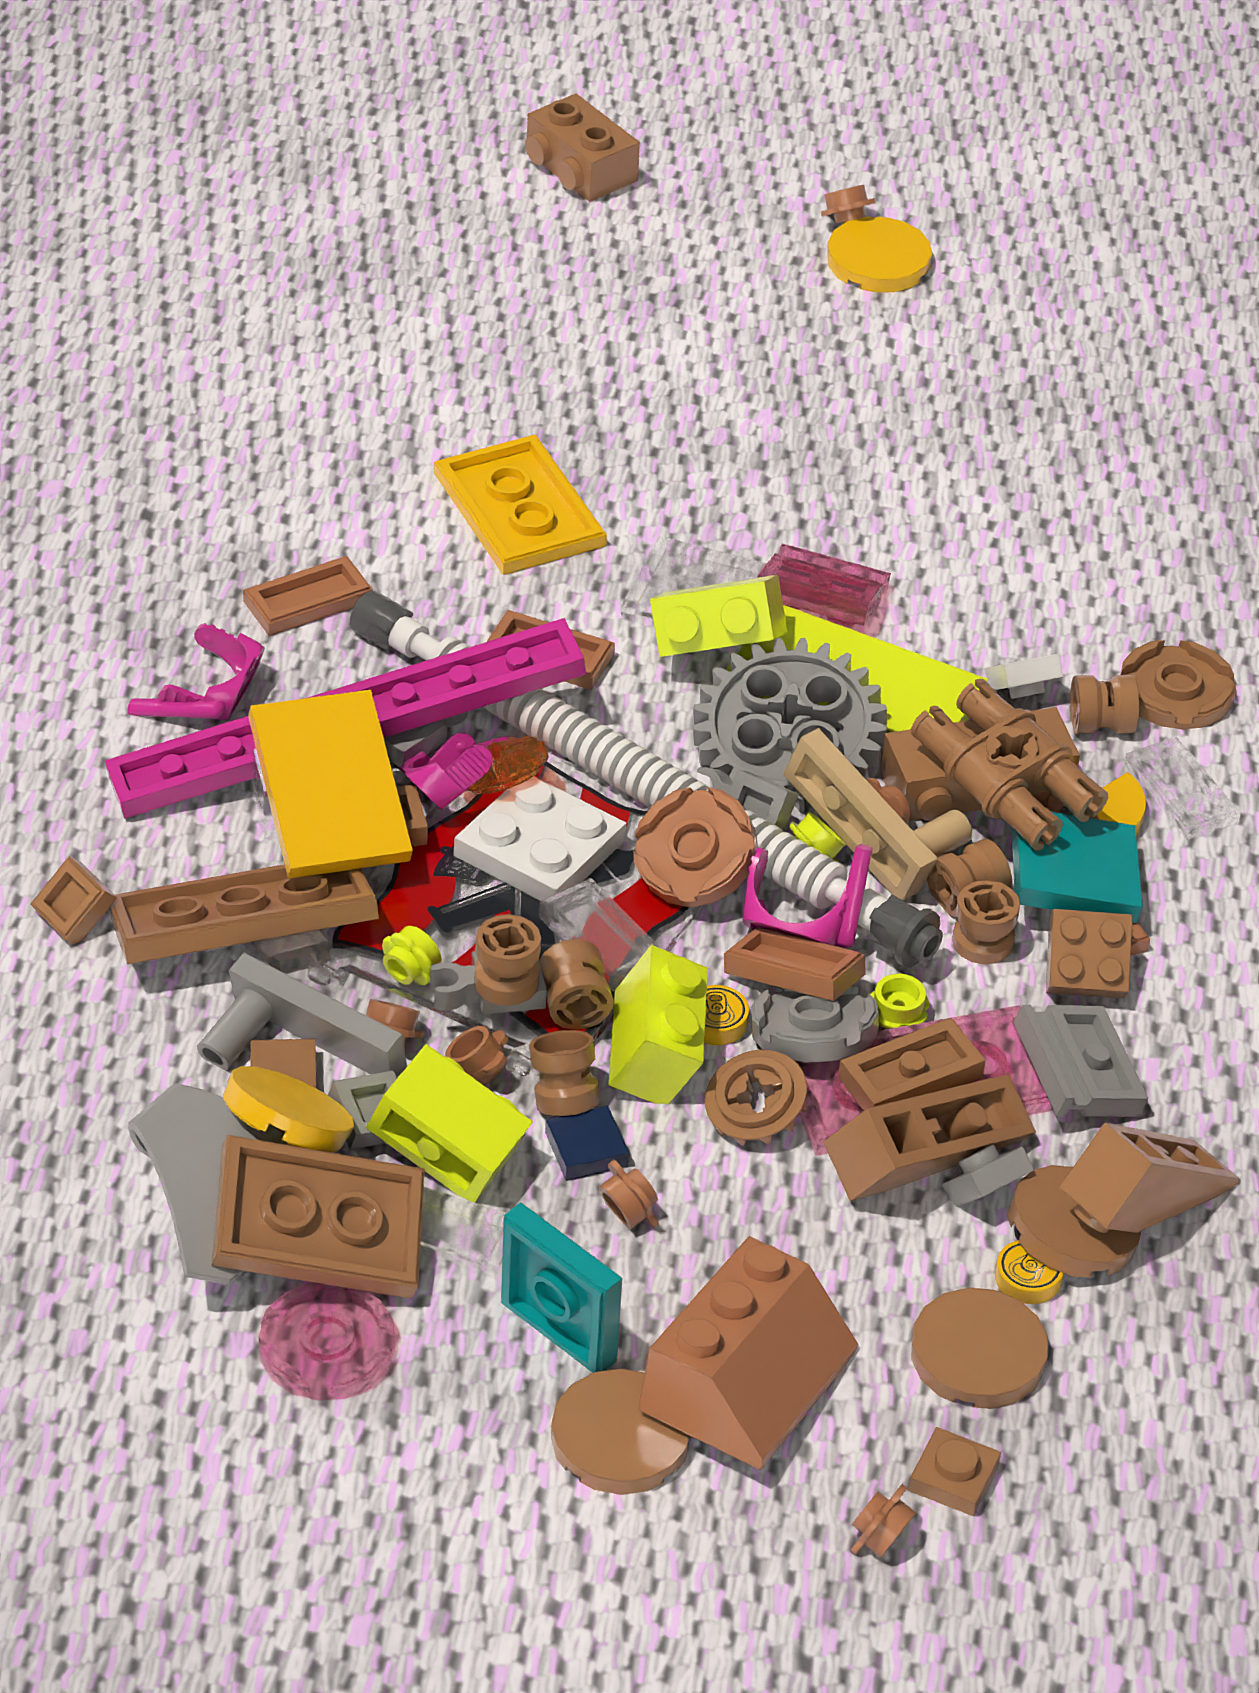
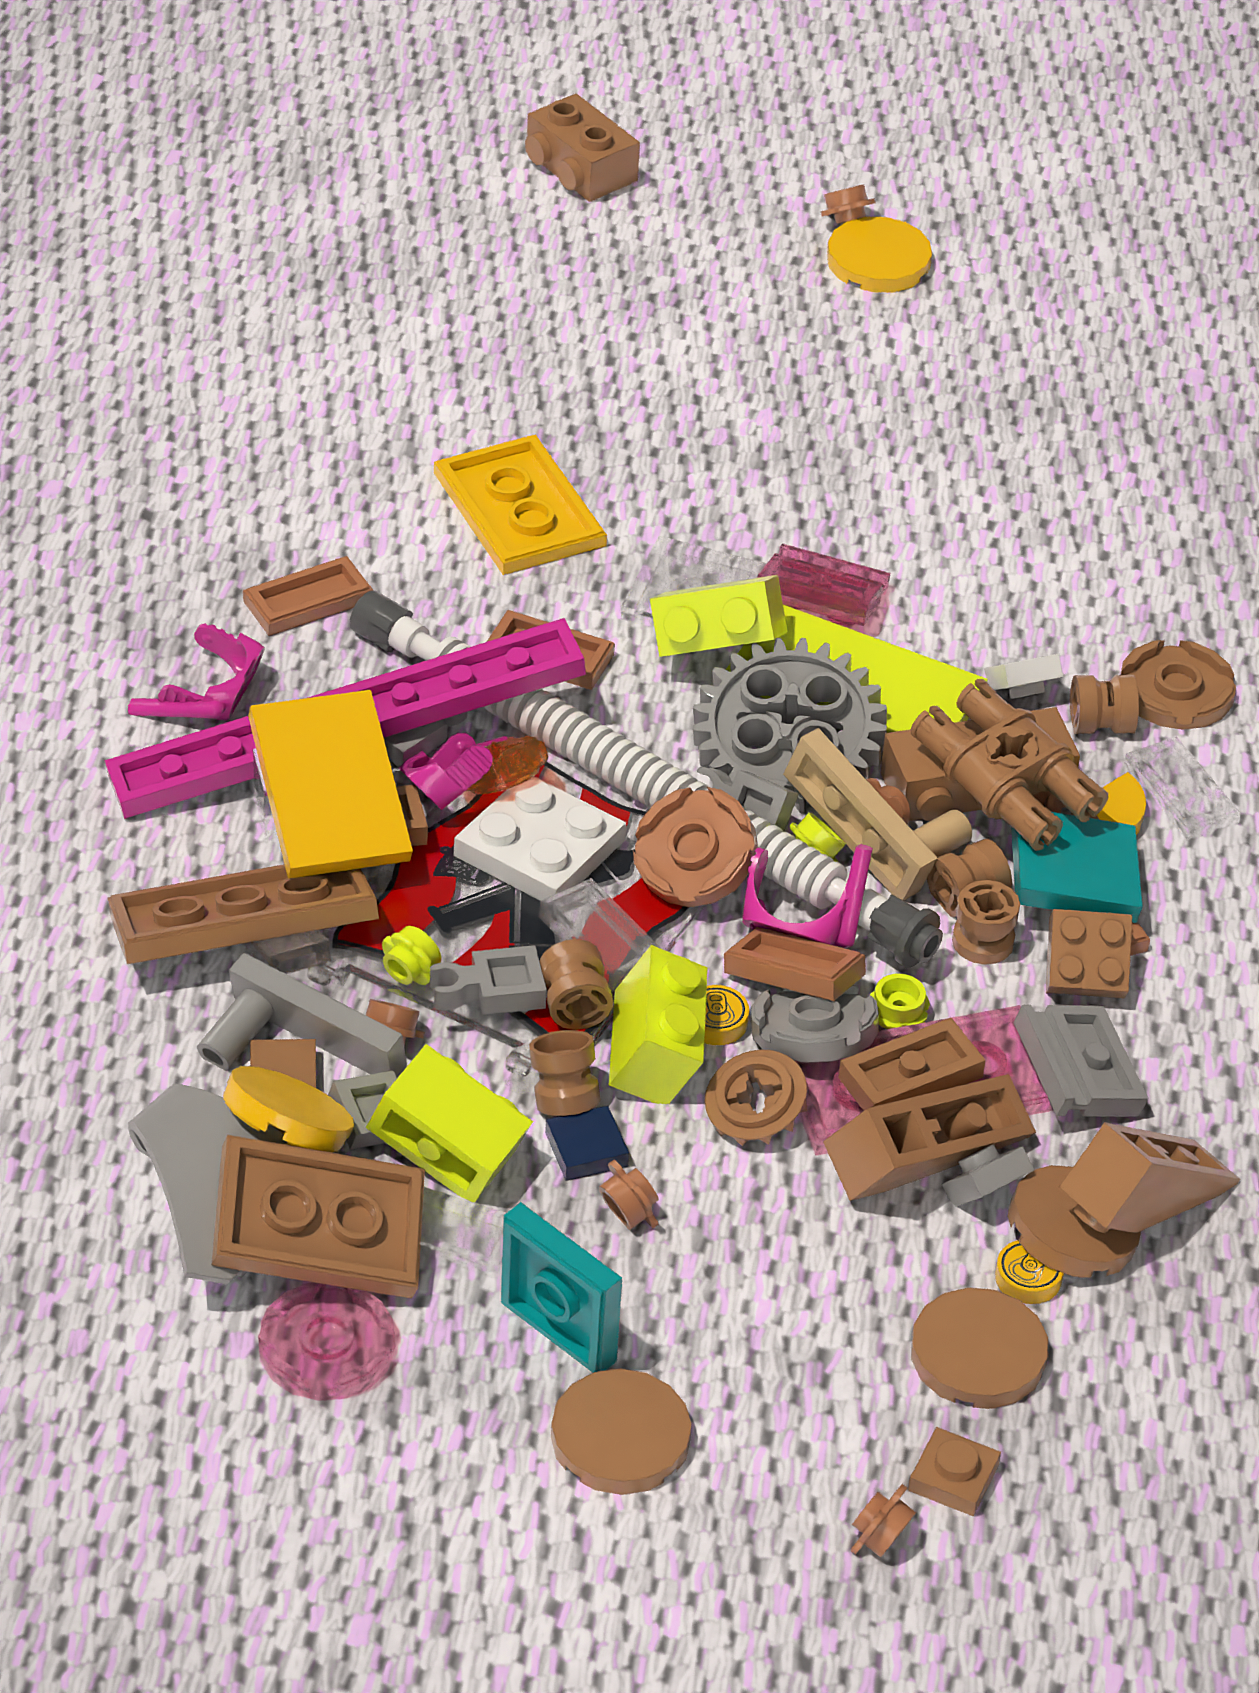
(73, 900): medium nougat tile -> none
(479, 1052): nougat plate -> none
(507, 959): medium nougat wheel -> none
(748, 1355): nougat slope -> none

